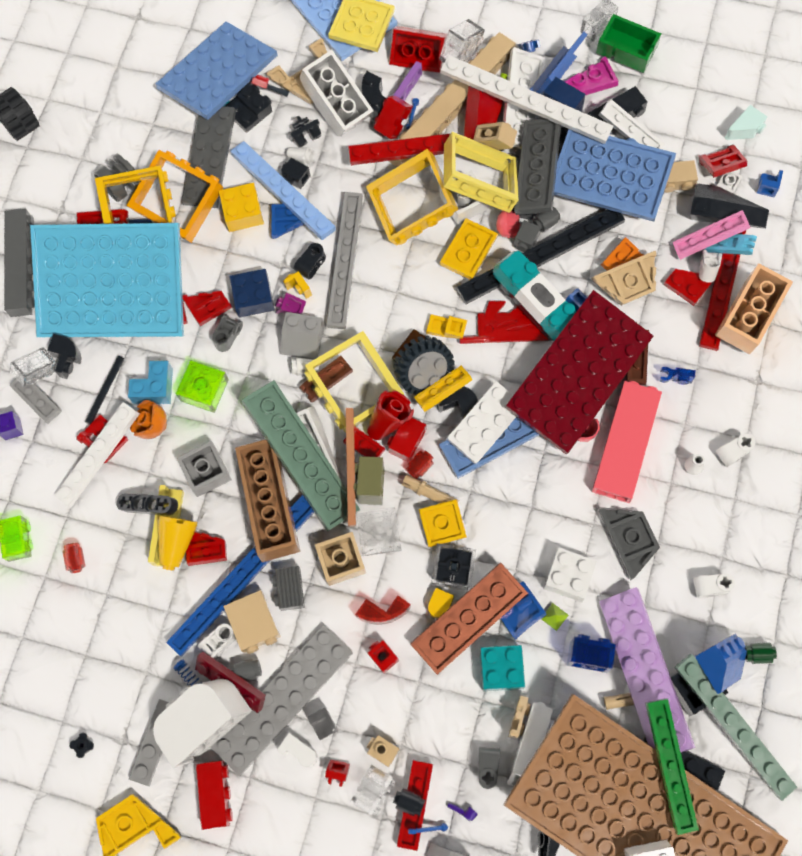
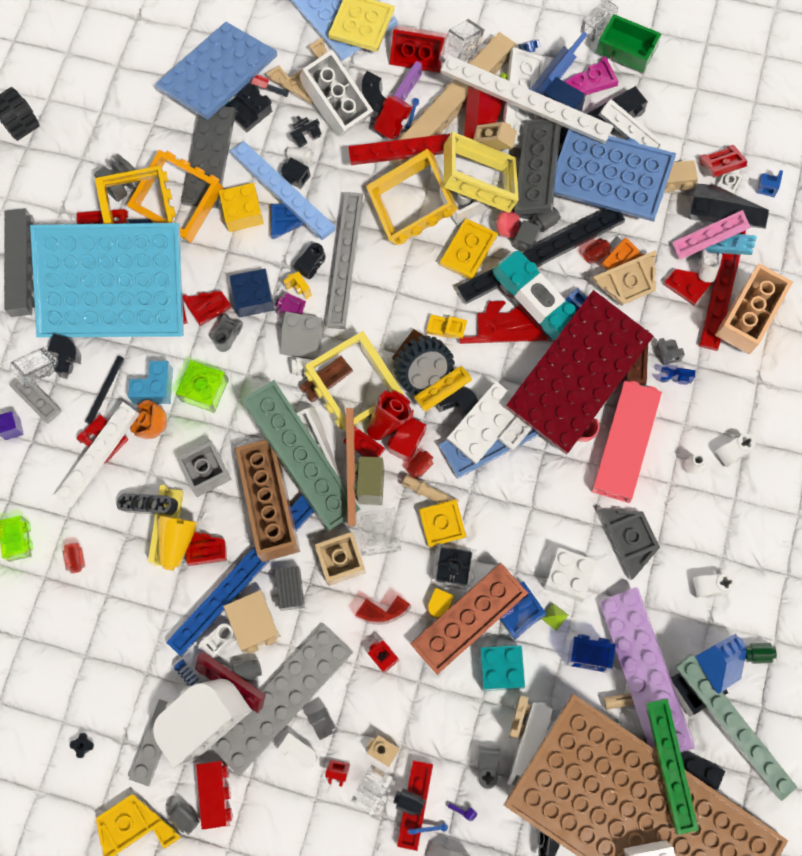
(183, 818): none -> dark grey brick
(514, 433): none -> white plate
(596, 251): none -> clear red brick
(669, 351): none -> flat silver panel
(747, 125): light aqua slope -> none

